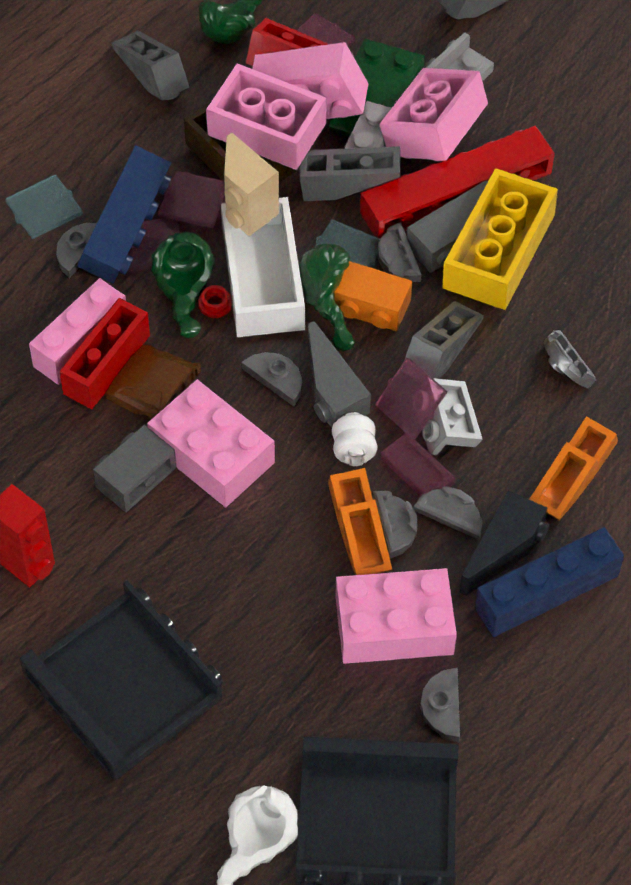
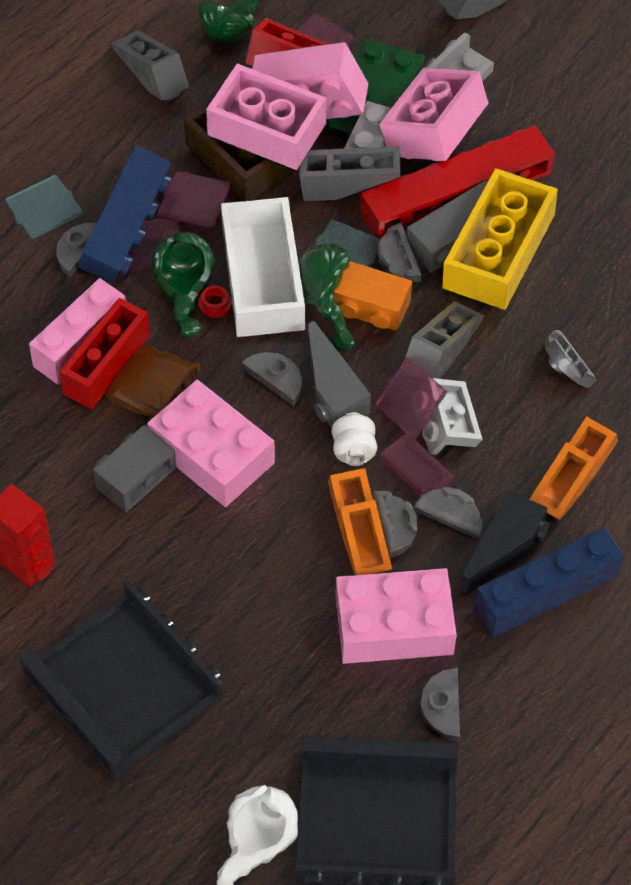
(249, 187): tan slope -> none

